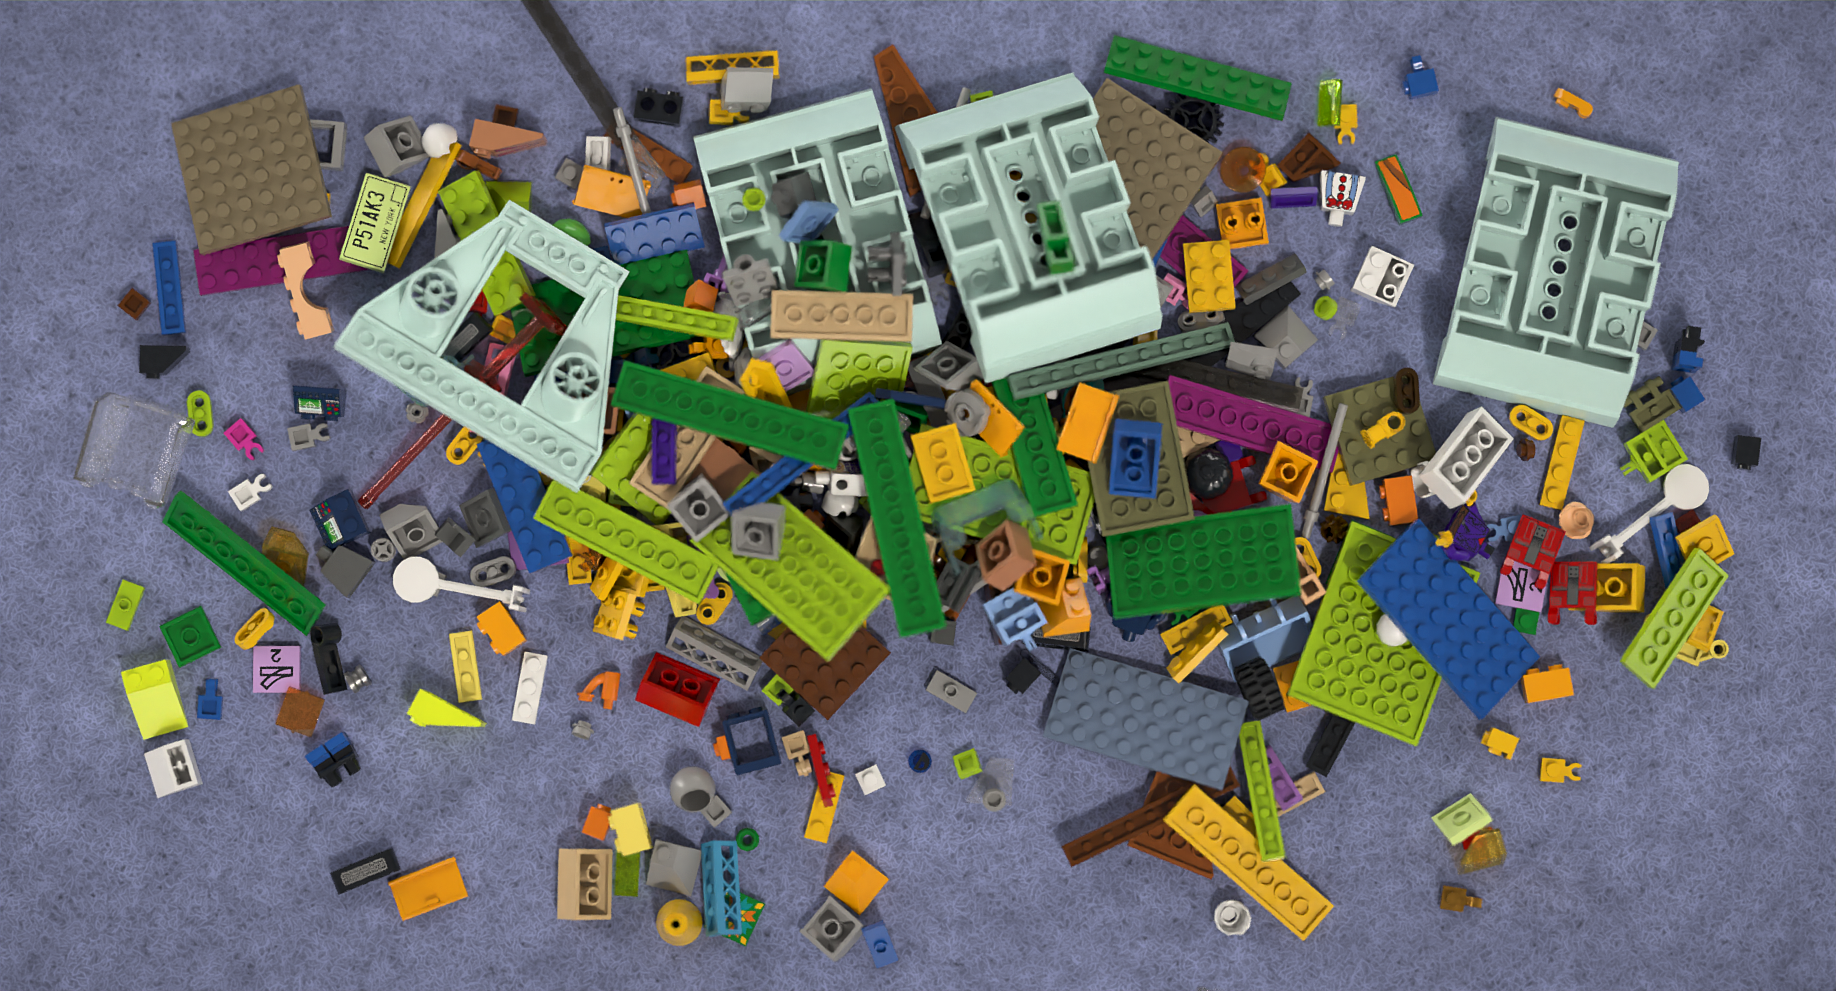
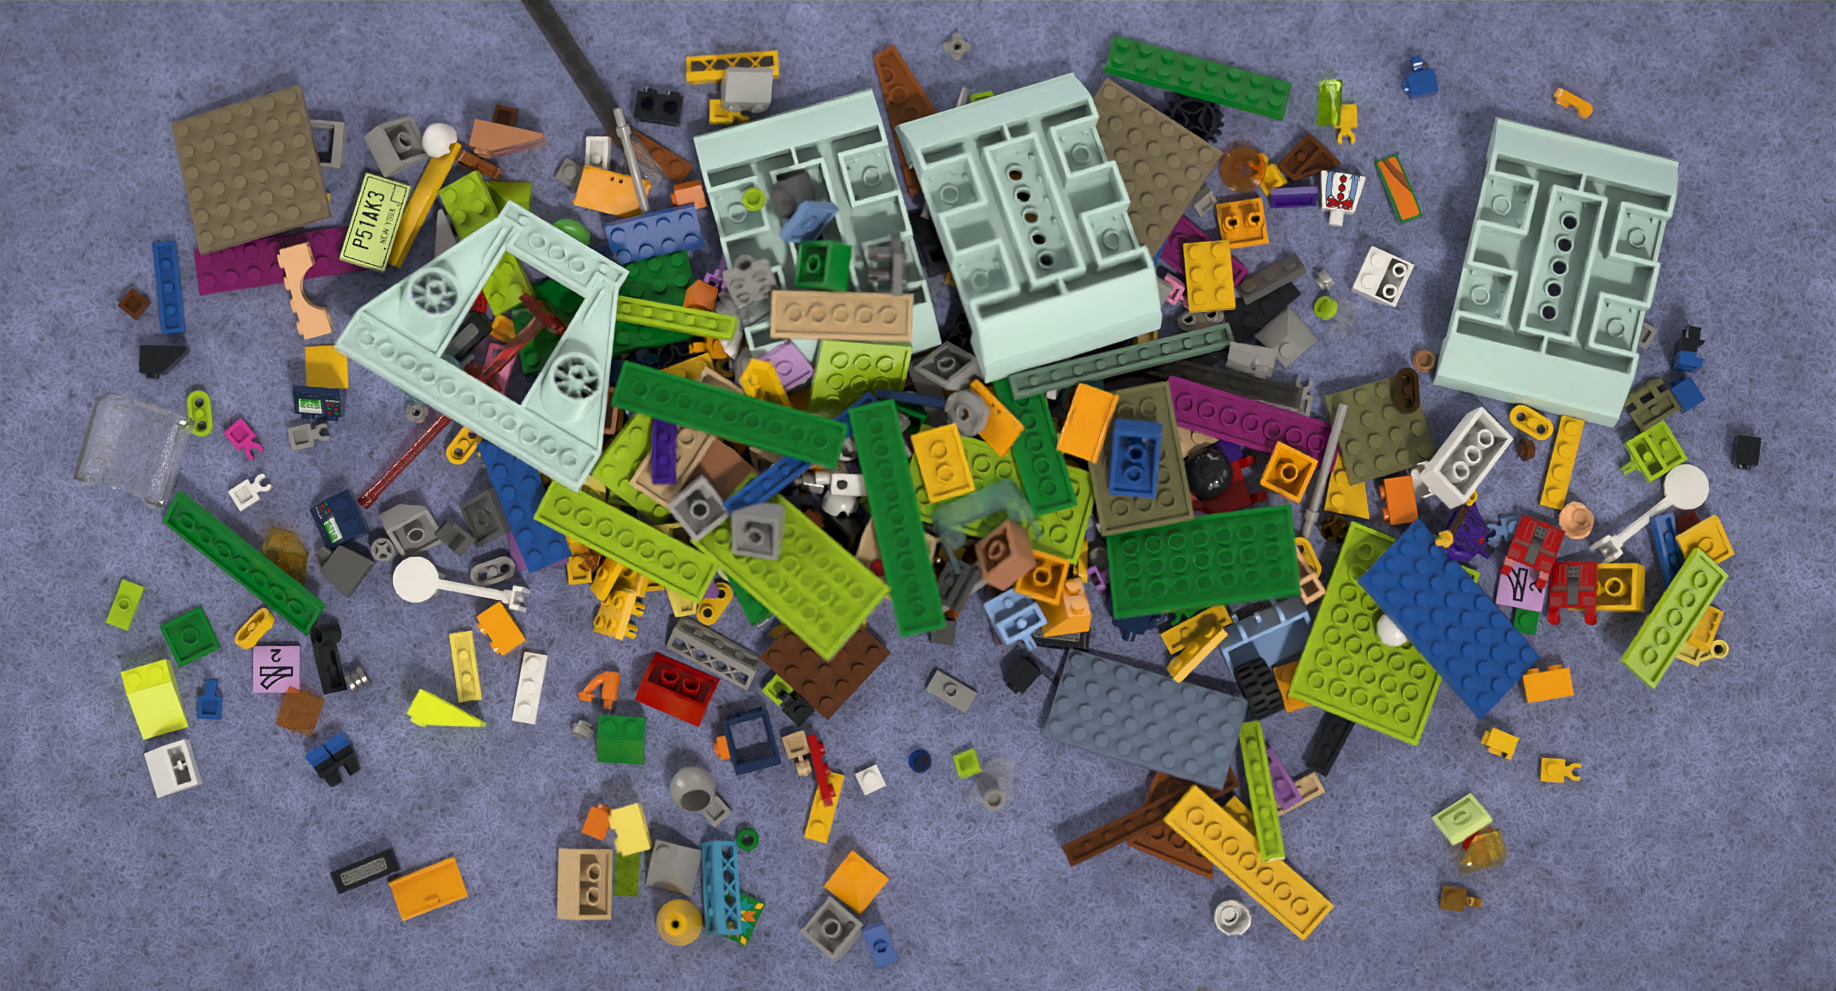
(326, 367): none -> yellow piece
(621, 739): none -> green slope
(950, 47): none -> light grey plate
(1055, 238): green slope -> none
(1382, 430): yellow connector -> none
(1424, 360): none -> medium nougat plate

